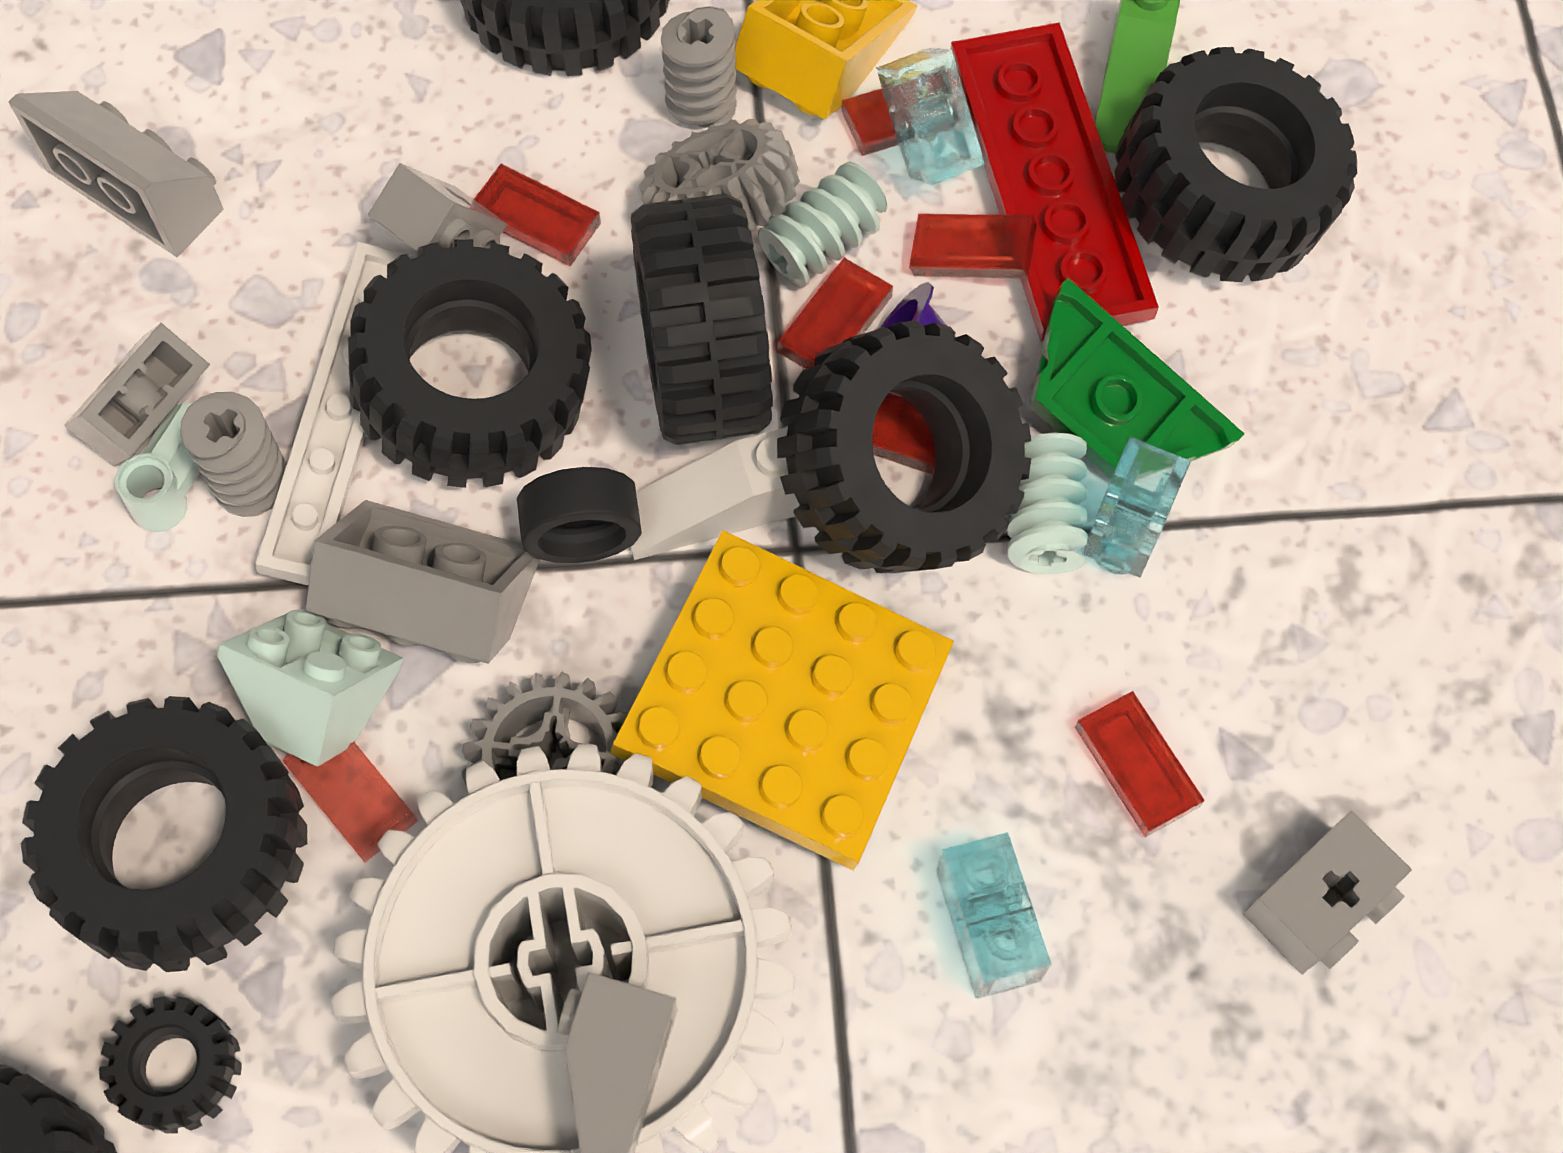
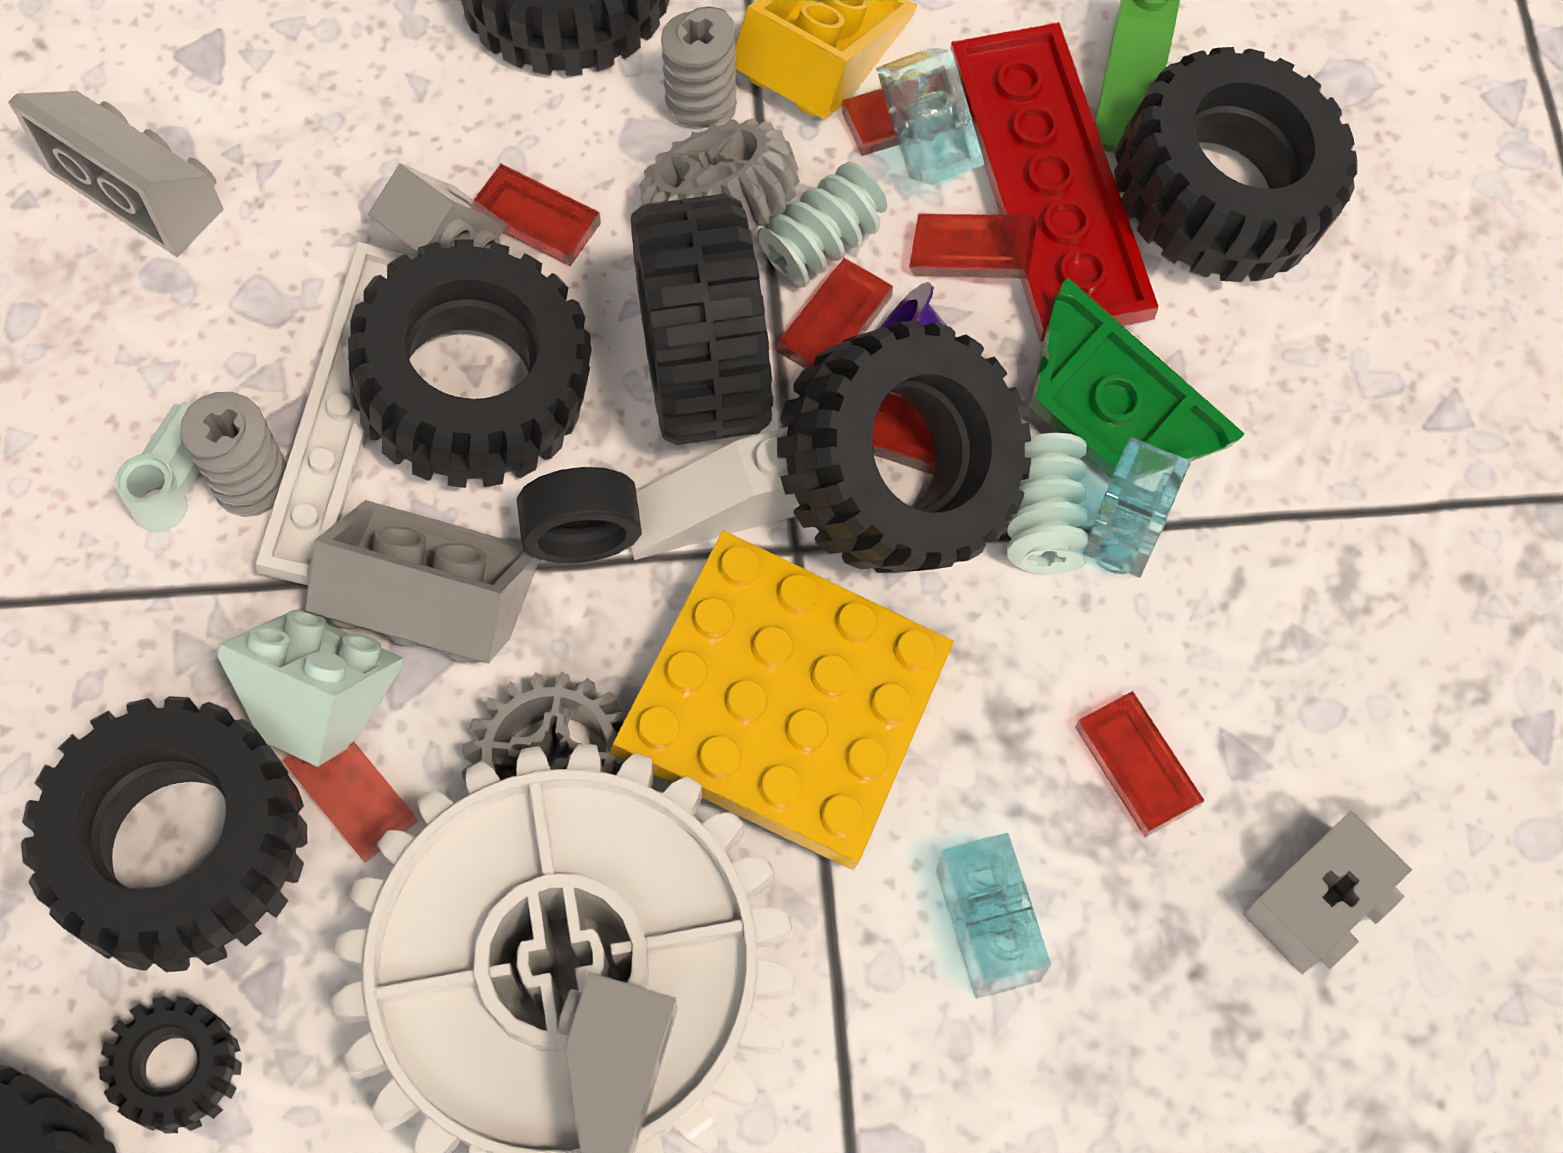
(137, 394): light grey brick -> none

